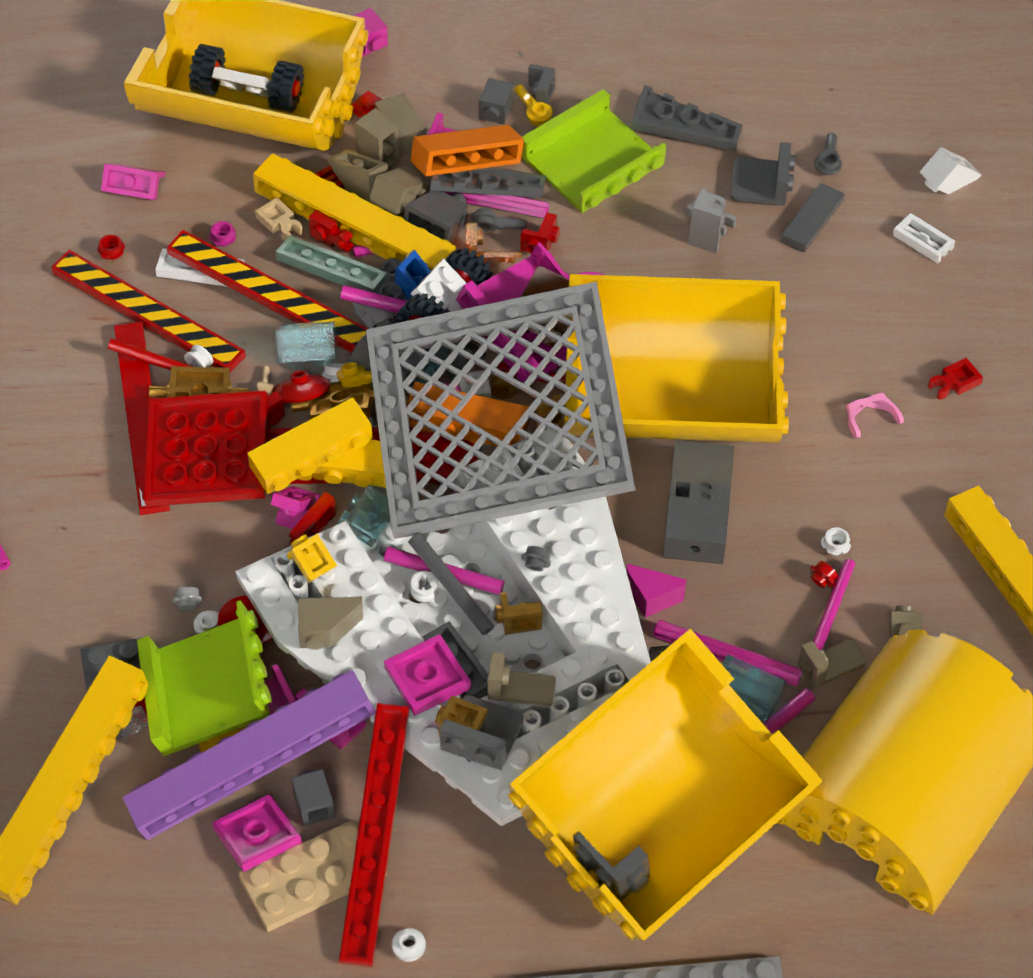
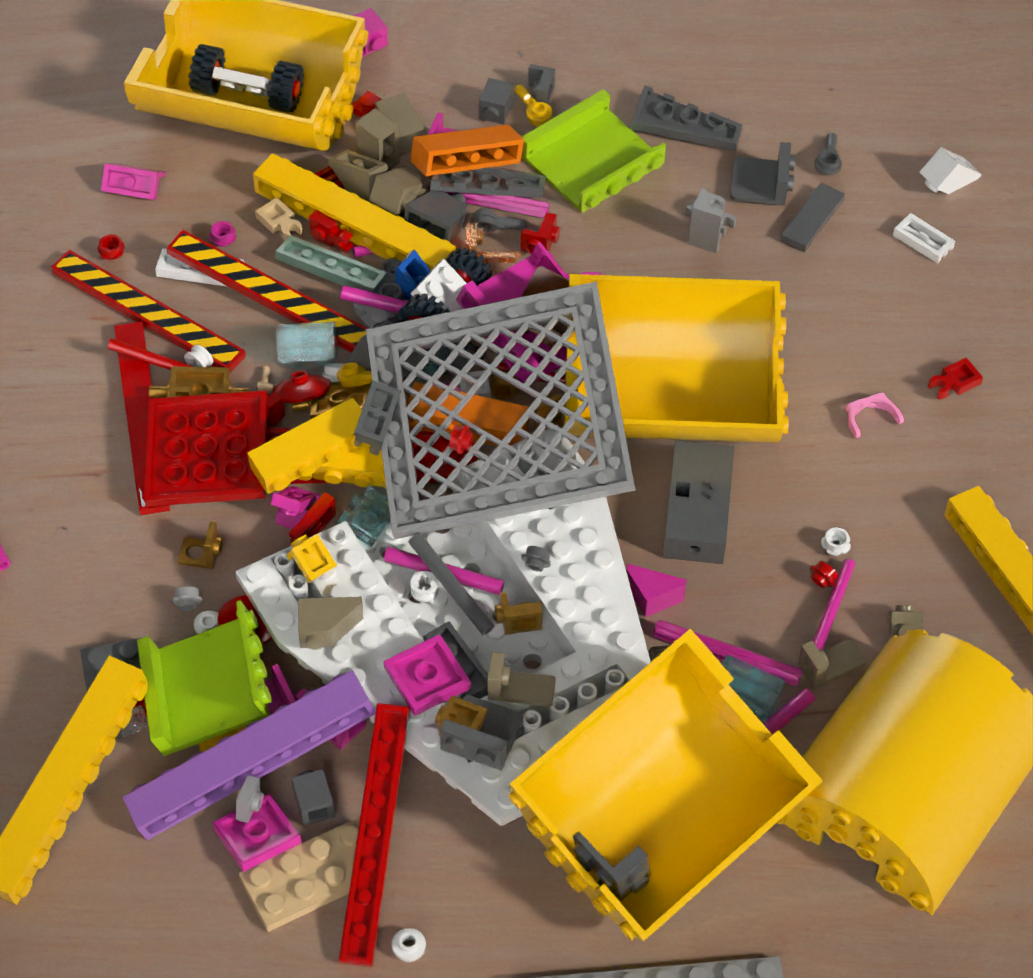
(212, 547): none -> pearl gold bracket
(249, 799): none -> light grey plate
(376, 416): none -> dark grey hinge
(461, 439): none -> red plate

